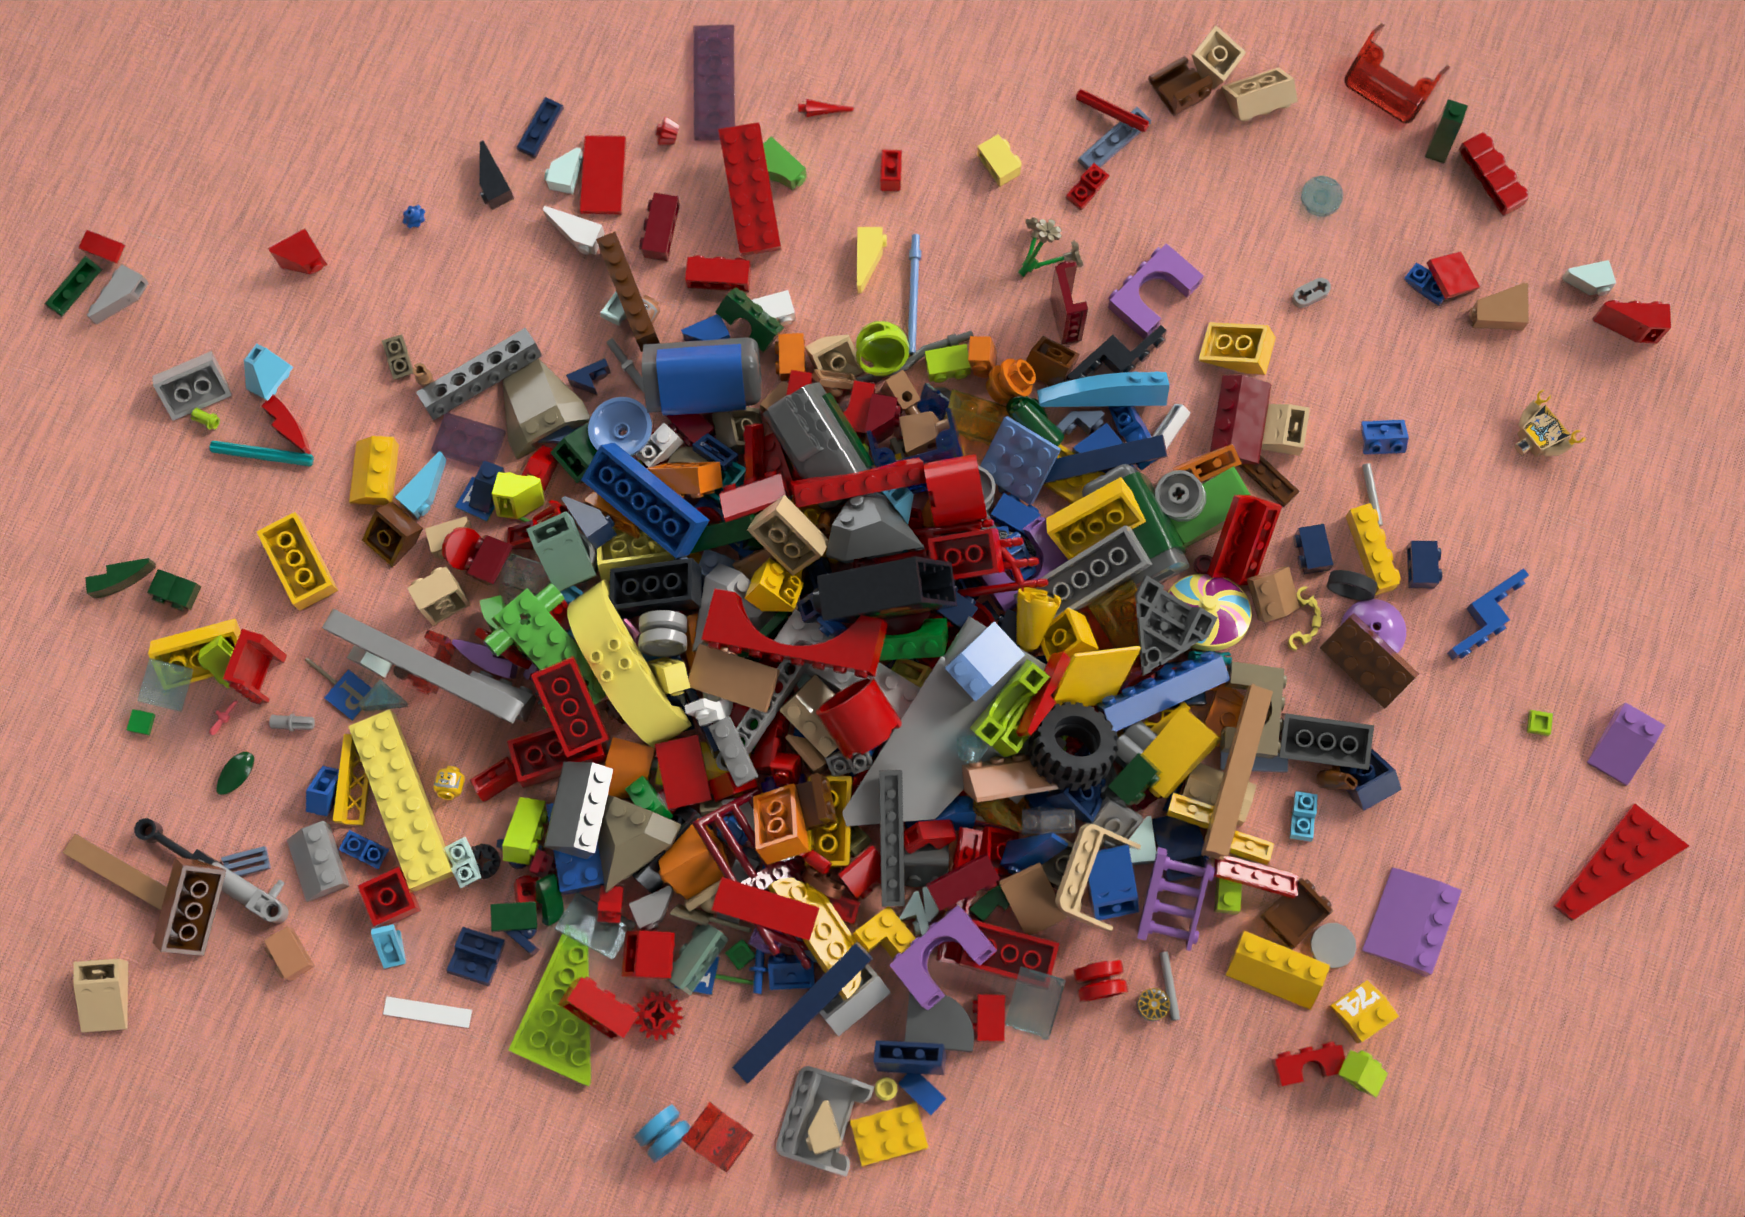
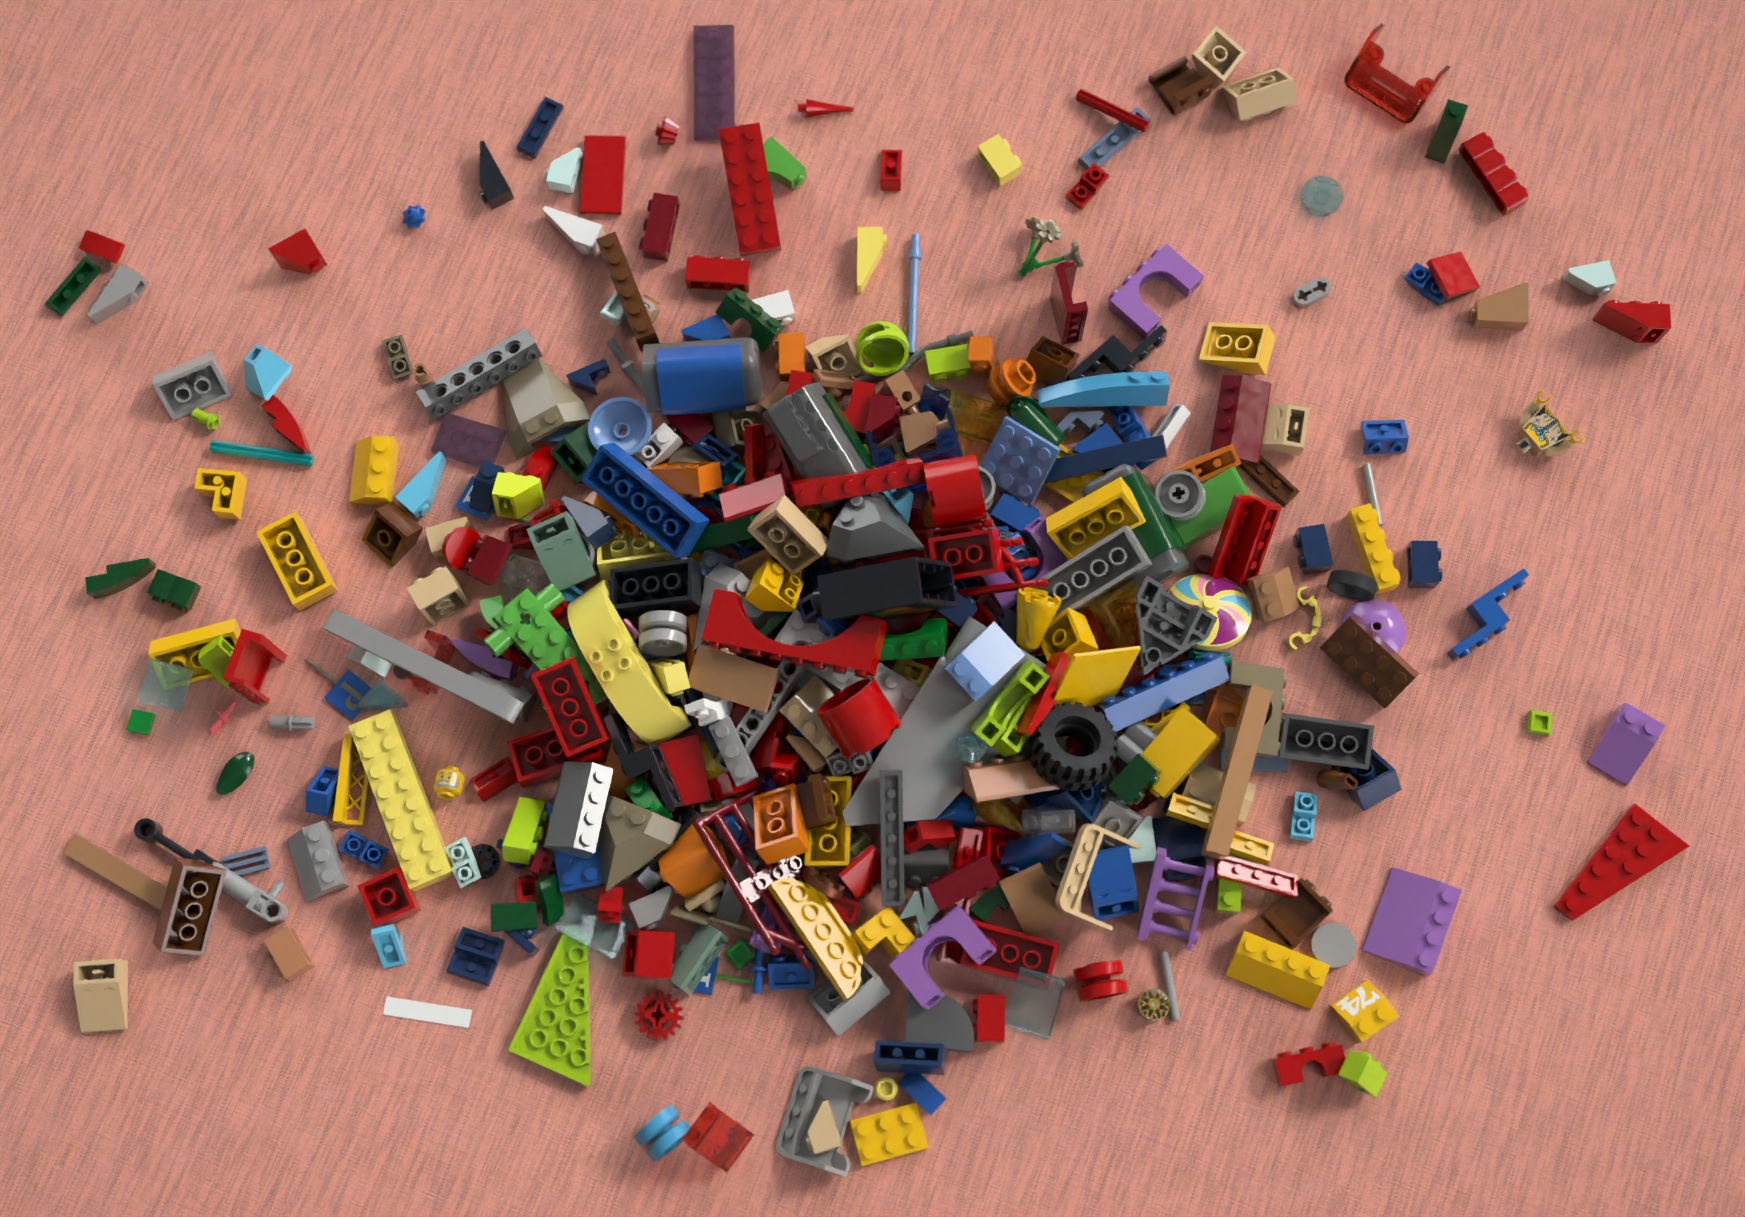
(226, 488): none -> yellow brick
(598, 1008): red brick -> none
(643, 761): none -> black bracket
(765, 908): red sticker -> none
(802, 1012): dark blue tile -> none
(817, 861): red bar -> none

